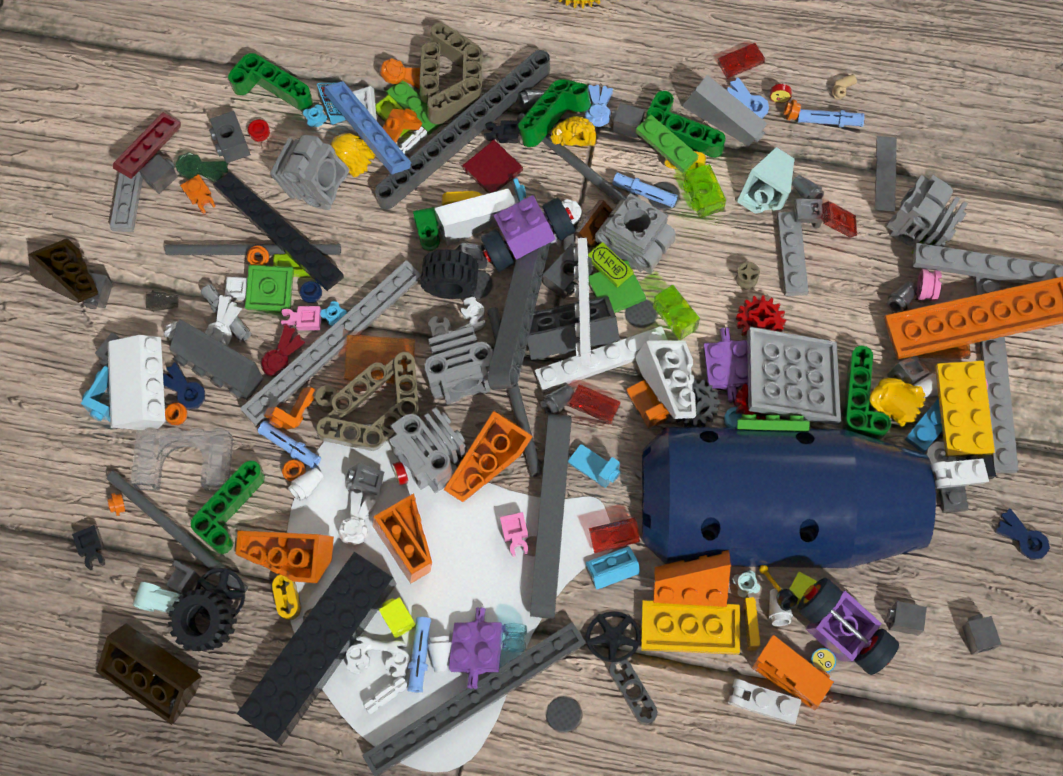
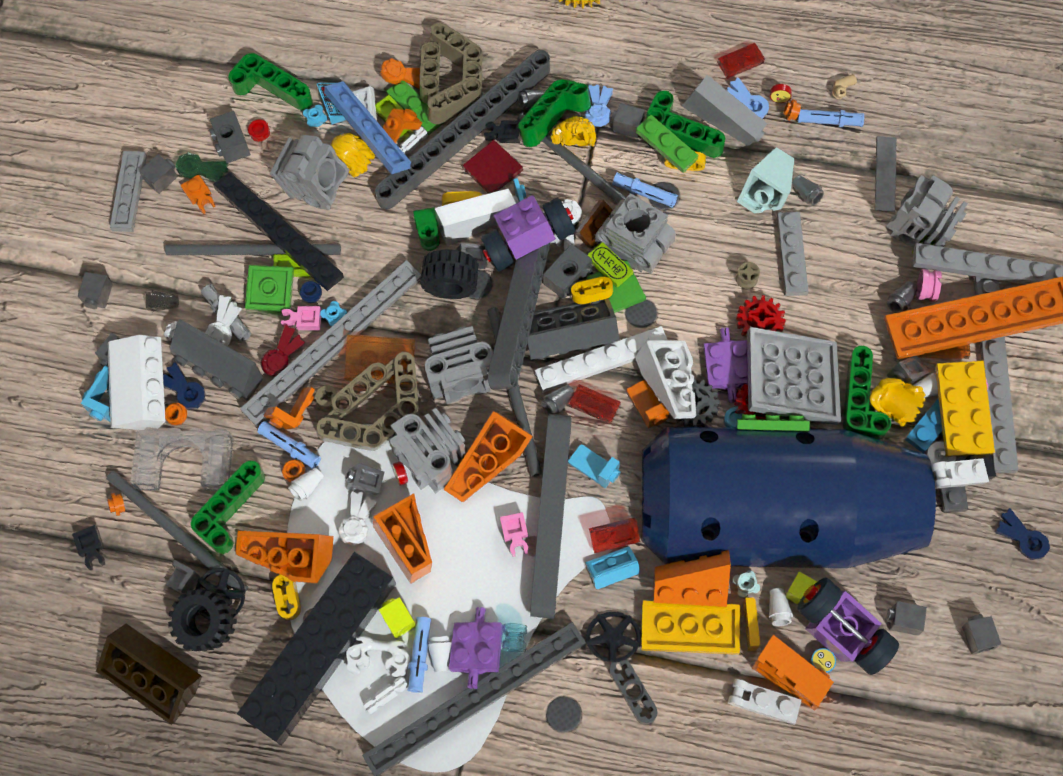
(62, 271): dark brown wedge -> none
(146, 145): dark red plate -> none
(152, 597): light aqua piece -> none
(236, 288): white tile -> none
(251, 255): orange plate -> none
(474, 312): white helmet -> none
(582, 309): white plate -> none
(592, 290): none -> yellow beam
(676, 312): clear neon green brick -> none
(704, 179): clear neon green brick -> none
(785, 597): black hinge -> none
(809, 211): flat silver bracket -> none
(839, 219): clear red plate -> none

